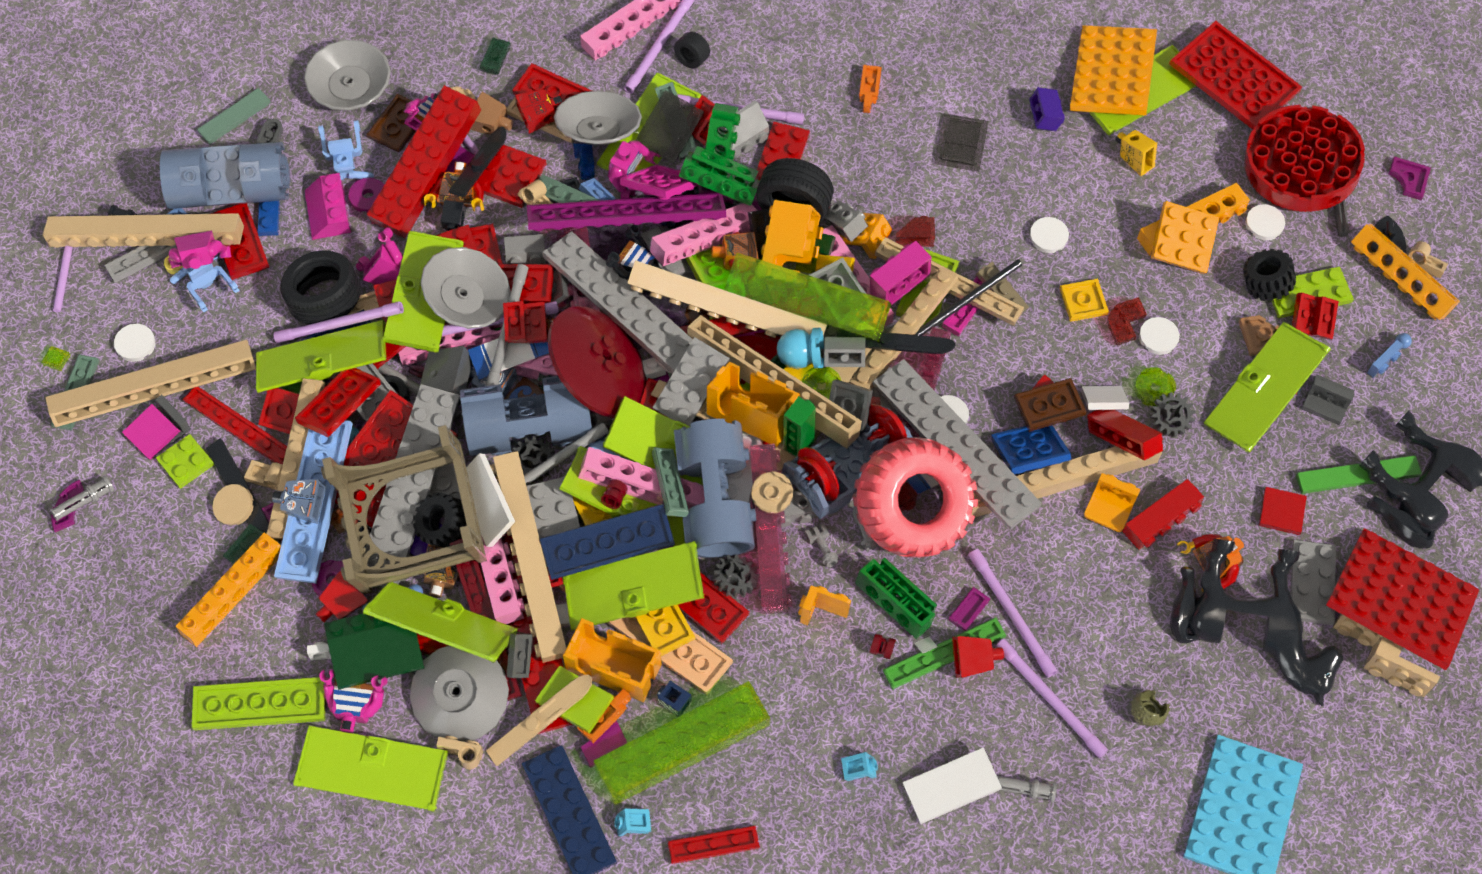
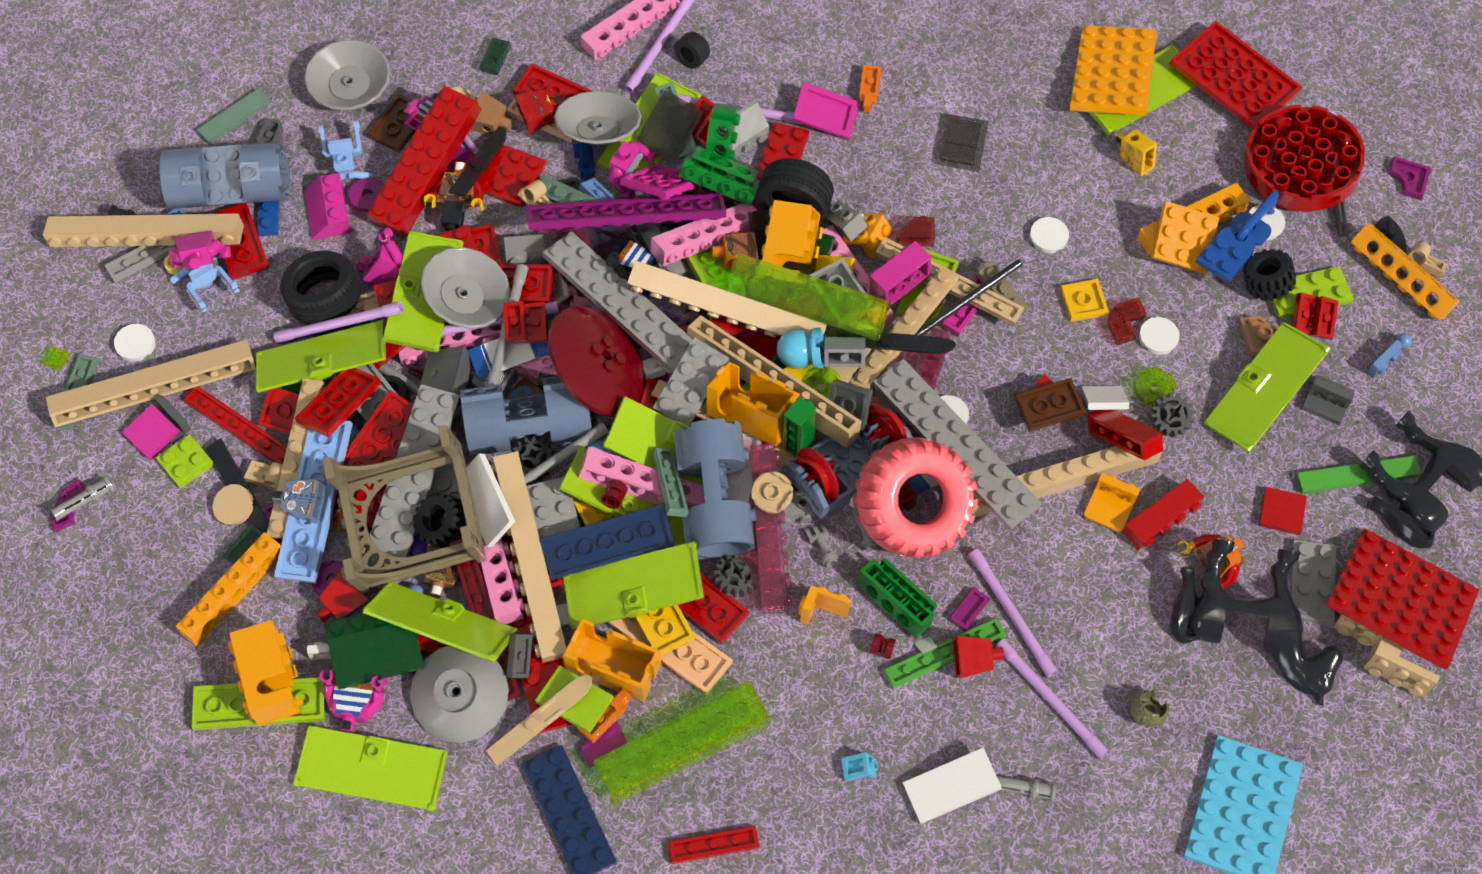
(62, 279): lavender bar -> none
(264, 672): none -> light orange piece
(461, 749): tan plate -> none
(632, 821): medium azure bracket -> none
(673, 690): dark blue brick -> none
(825, 110): none -> dark pink piece
(1030, 450): blue plate -> none
(1046, 109): dark purple brick -> none
(1236, 243): none -> blue plate

